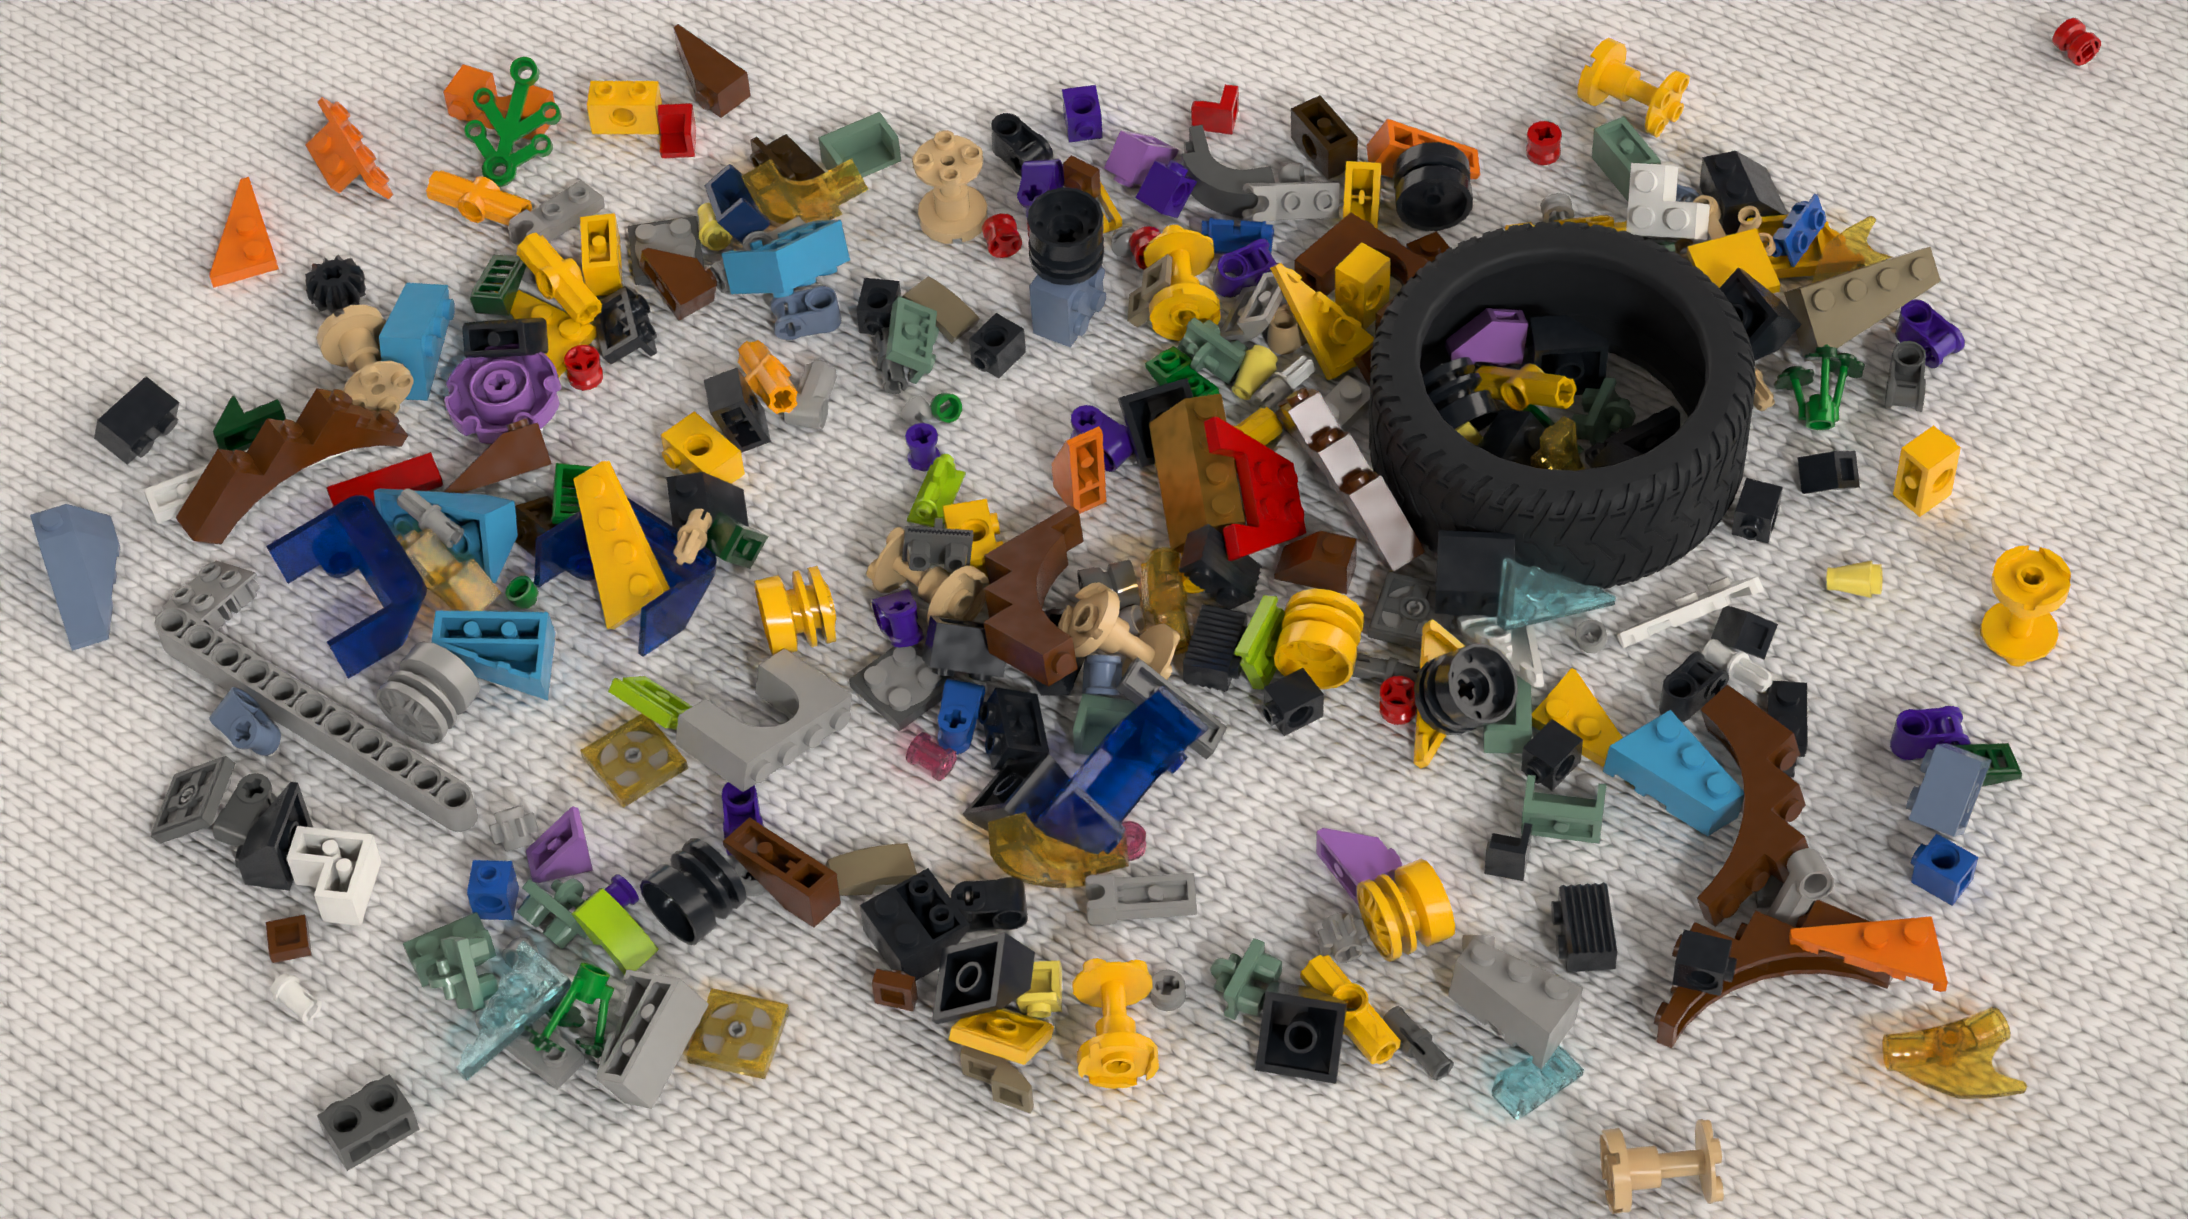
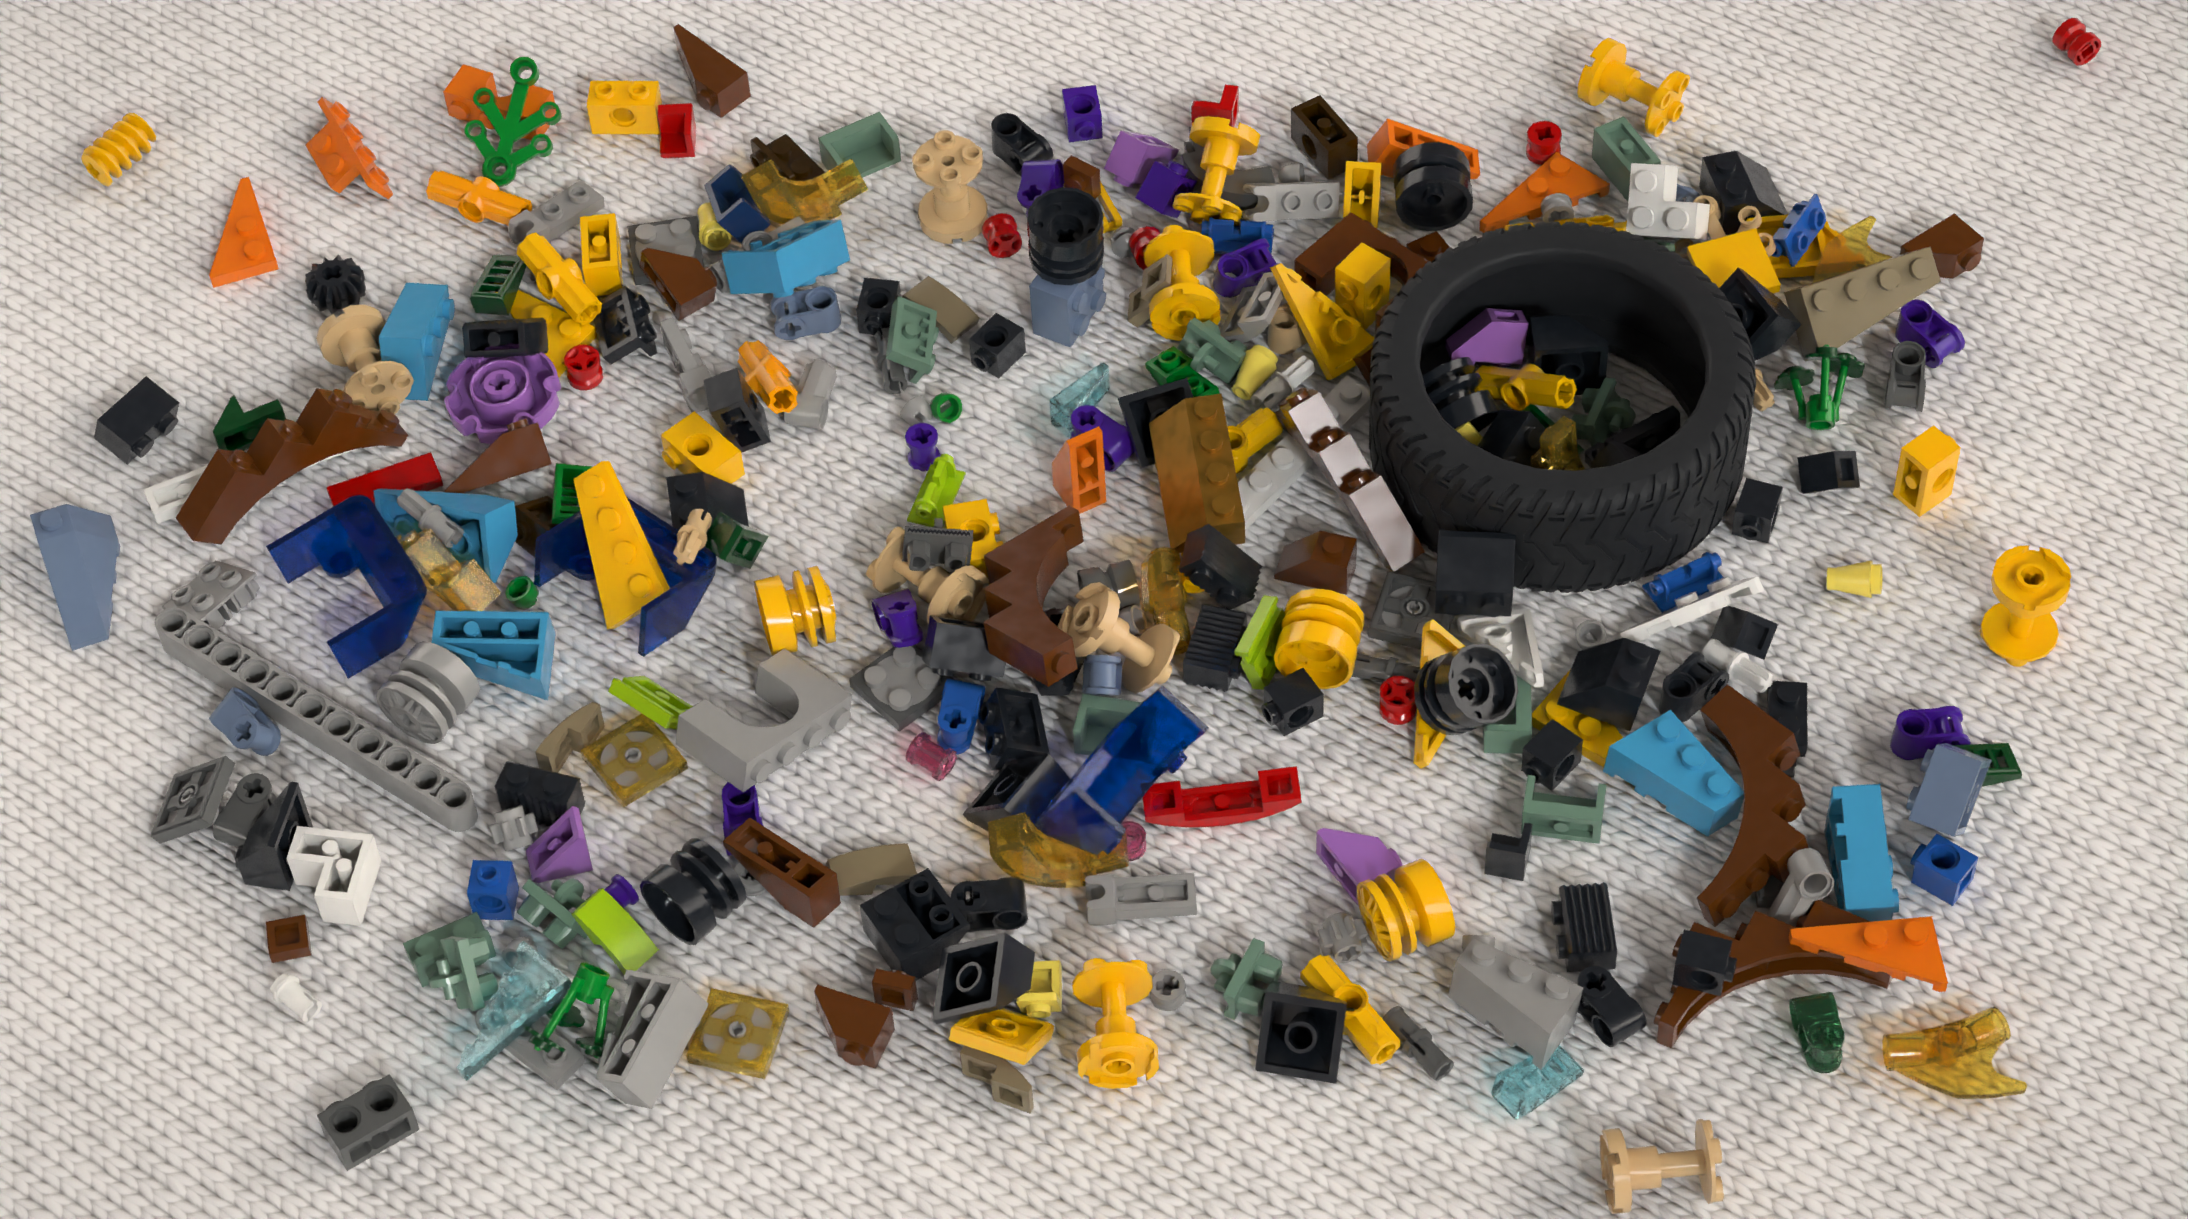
(117, 147): none -> yellow piece
(538, 791): none -> black brick
(571, 734): none -> dark tan slope
(688, 365): none -> light grey plate
(855, 1026): none -> reddish brown slope
(1084, 391): none -> clear light blue slope
(1142, 681): dark grey tile -> none
(1221, 148): none -> yellow piece
(1223, 803): none -> red slope
(1267, 491): red wing -> none
(1535, 596): clear light blue wing -> none
(1552, 177): none -> orange wing
(1608, 1006): none -> black piece
(1610, 681): none -> black slope
(1684, 580): none -> blue hinge
(1818, 1030): none -> clear green piece
(1859, 852): none -> dark azure wedge
(1953, 245): none -> reddish brown slope

